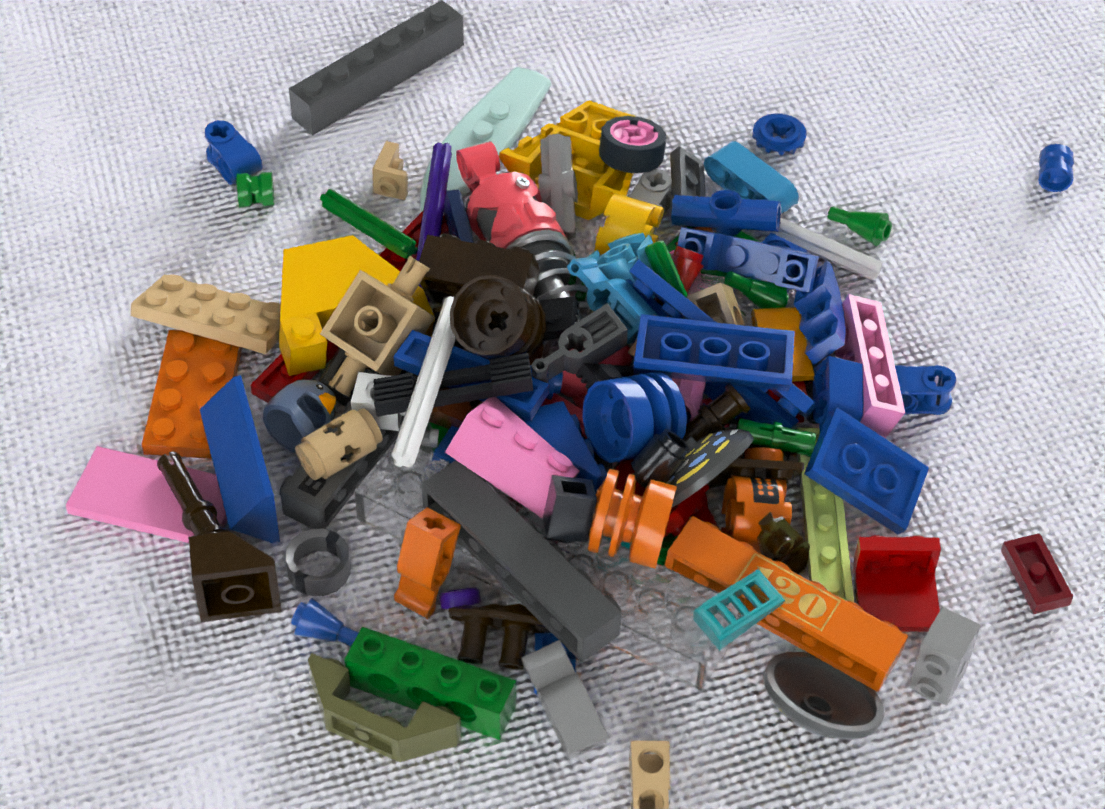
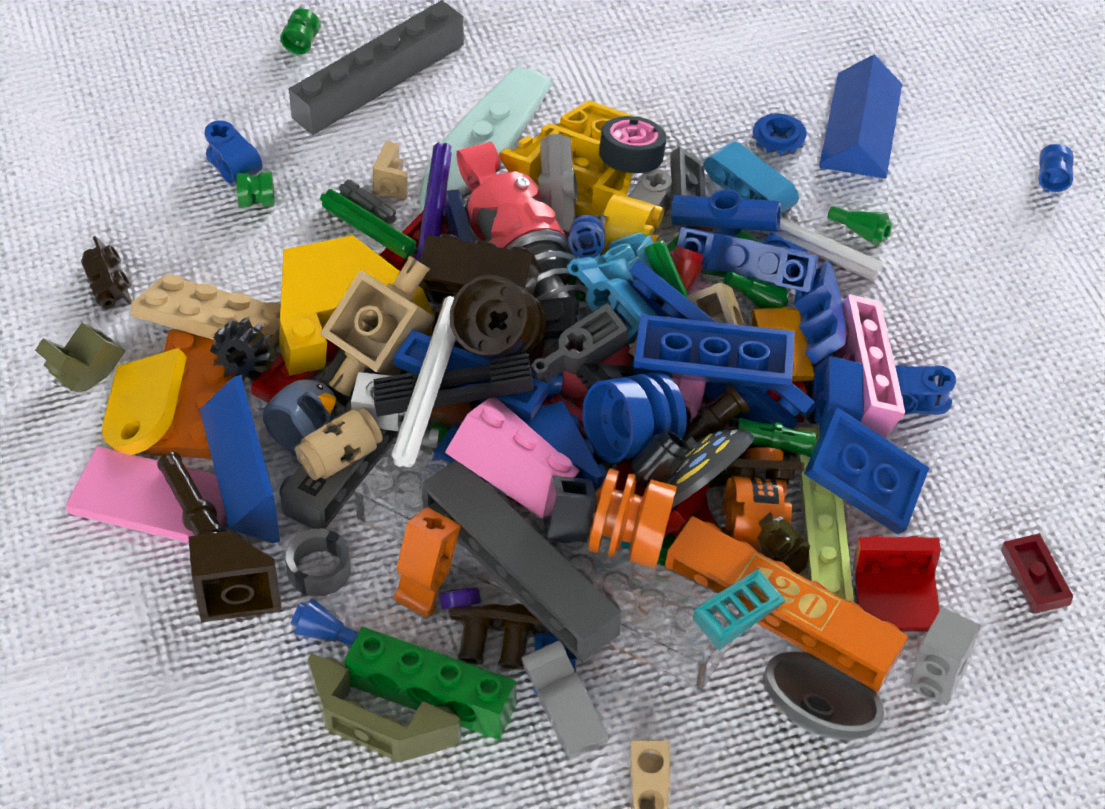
(84, 359): none -> olive brick
(103, 263): none -> dark brown hinge
(143, 401): none -> yellow tile
(243, 349): none -> black gear
(300, 31): none -> green wheel
(367, 201): none -> dark grey axle
(588, 229): none -> blue wheel
(862, 119): none -> blue slope

